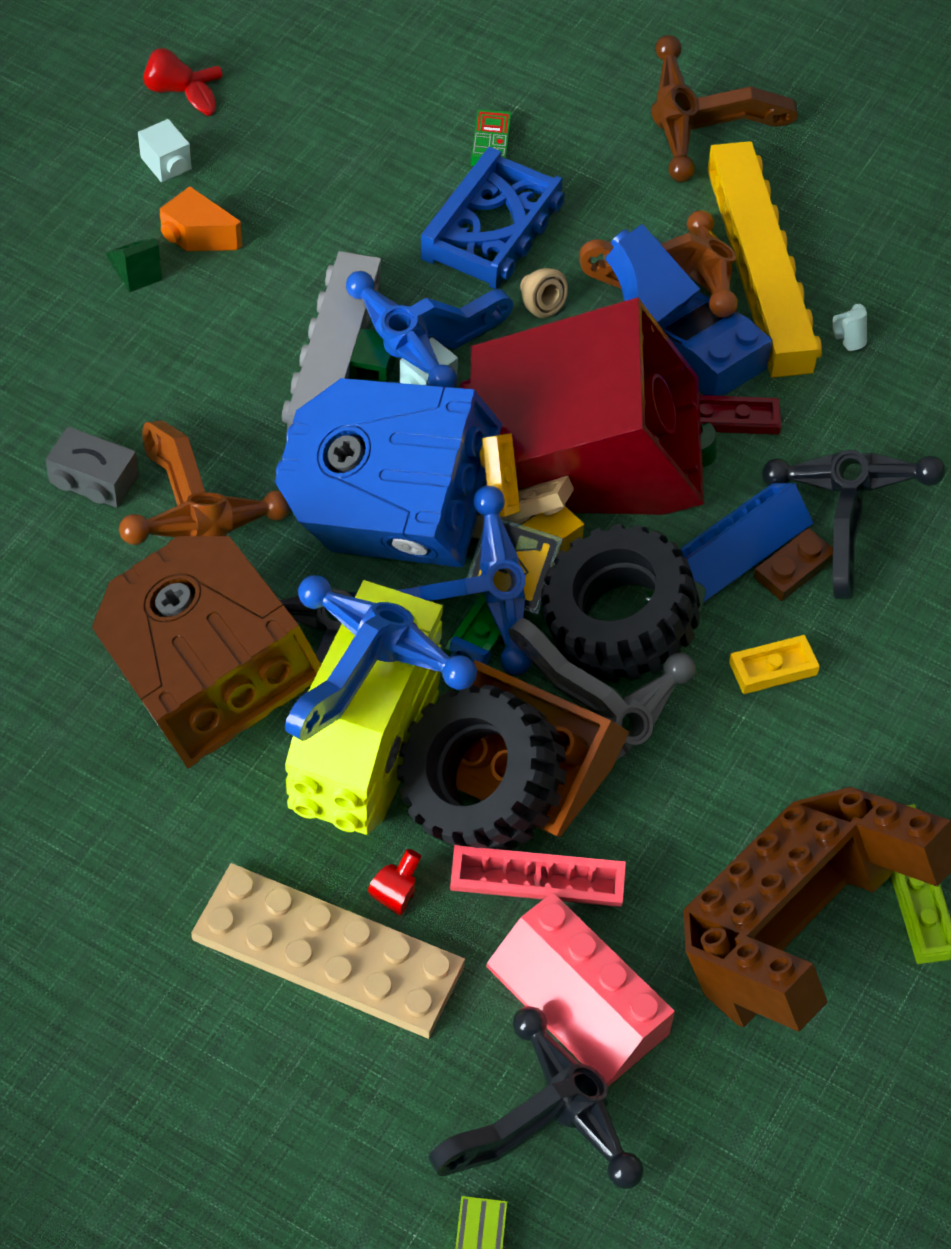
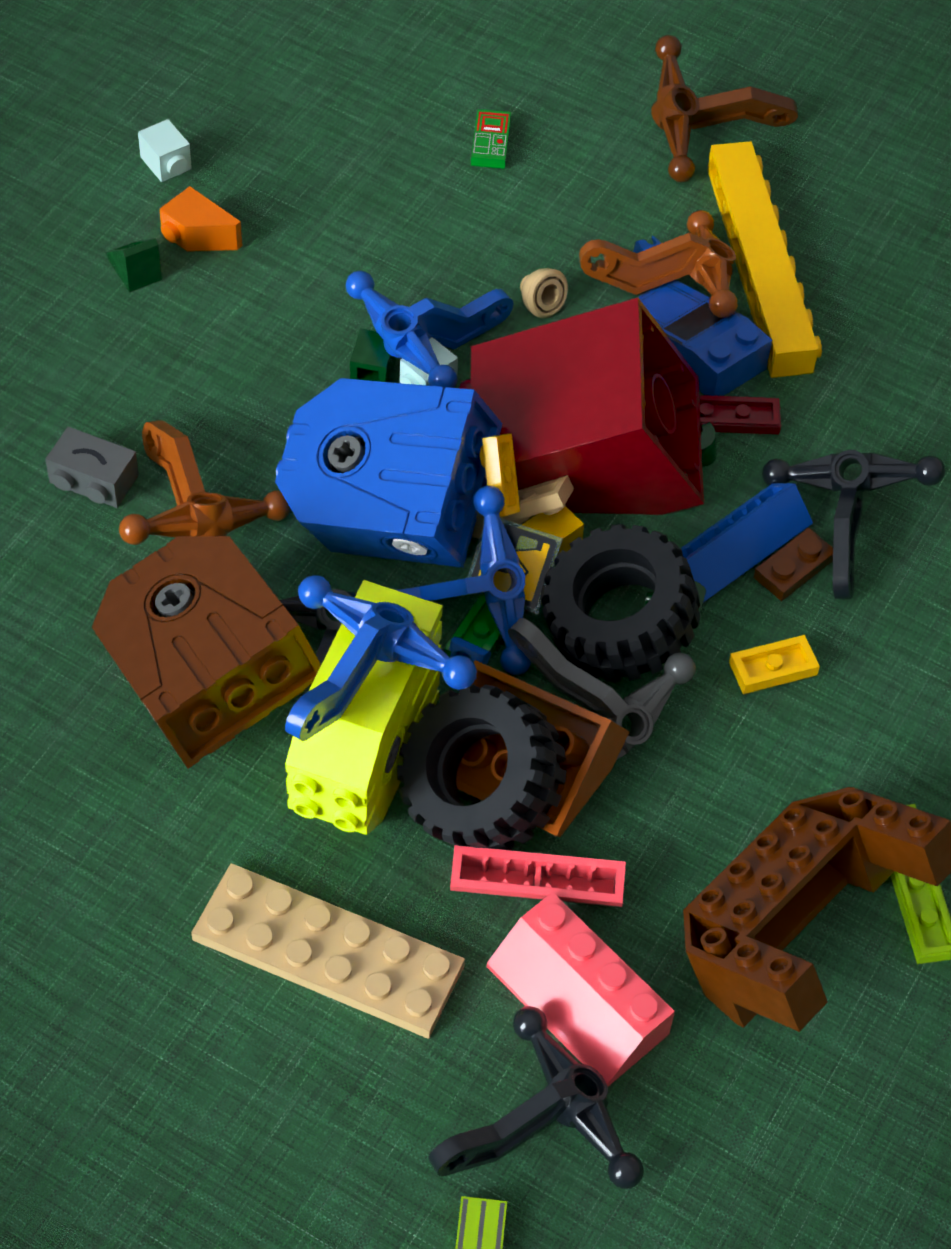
(170, 74): red piece -> none
(332, 332): light grey brick -> none
(395, 883): red piece -> none
(489, 176): blue fence -> none
(650, 273): blue arch -> none
(852, 327): light aqua piece -> none

